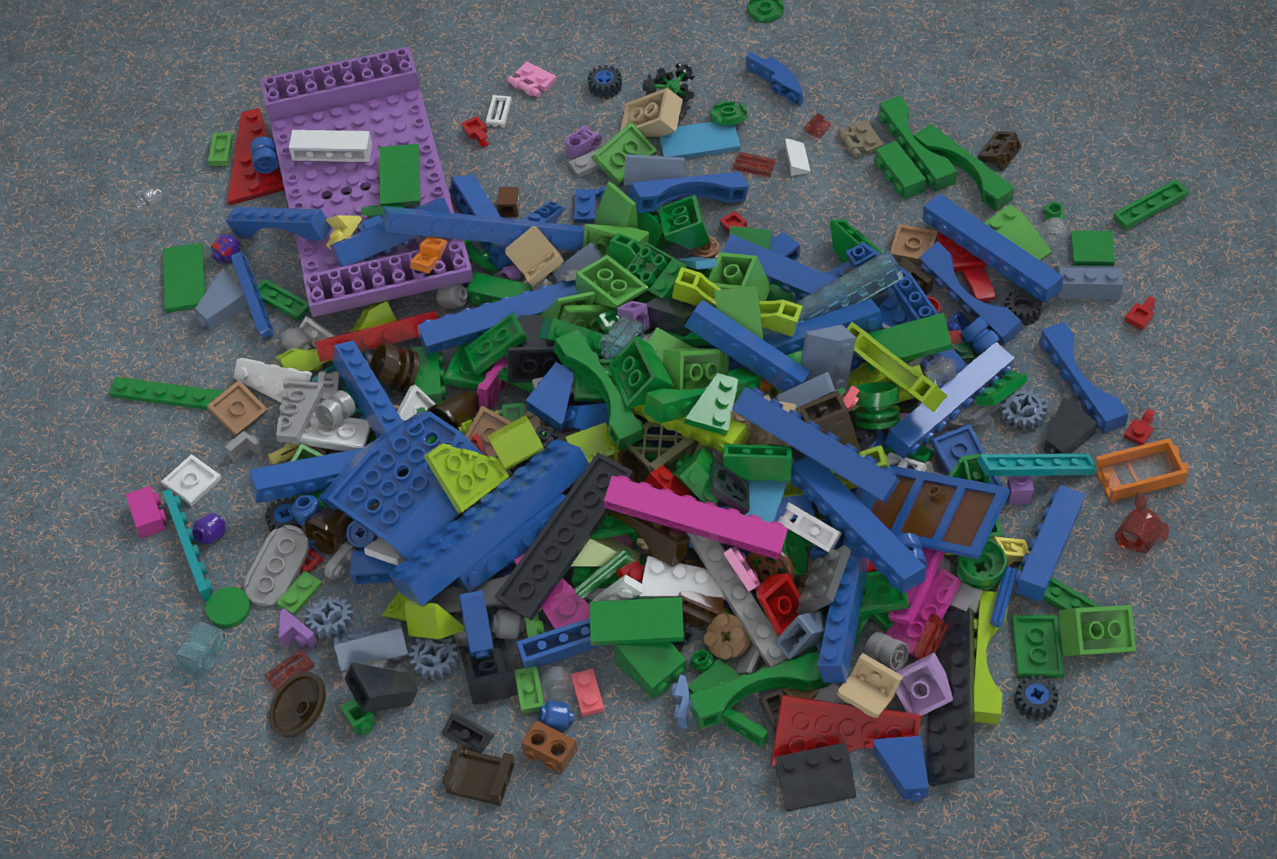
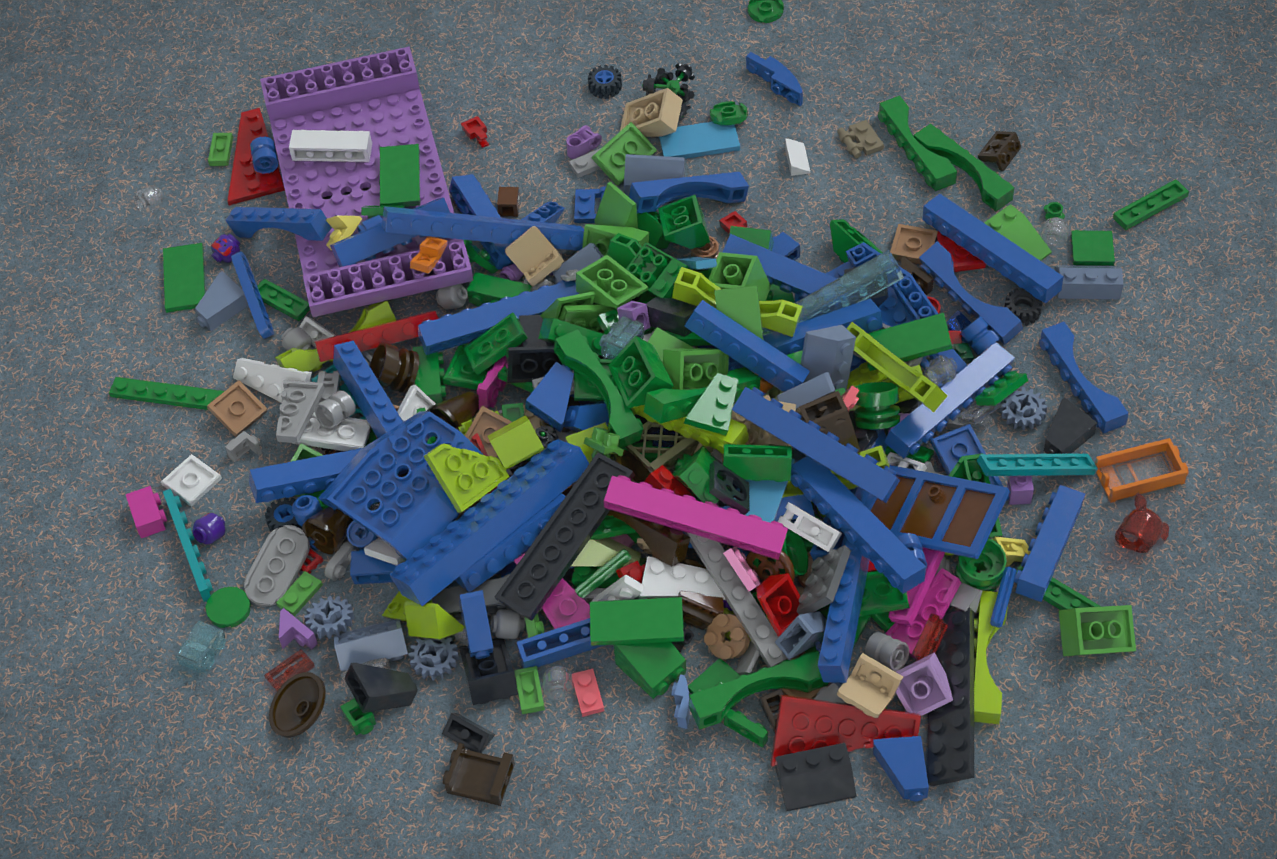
(276, 456): light yellow pin -> none
(489, 121): white tile -> none
(535, 77): bright pink plate -> none
(553, 742): dark orange brick -> none
(556, 715): blue head -> none
(603, 442): none -> bright green hips
(701, 660): green plate -> none
(754, 161): clear red tile -> none
(817, 126): clear red tile -> none
(899, 170): green brick -> none
(979, 284): red slope -> none
(1031, 705): black wheel -> none
(1037, 646): green tile -> none
(1140, 431): red plate -> none
(1141, 314): red plate -> none

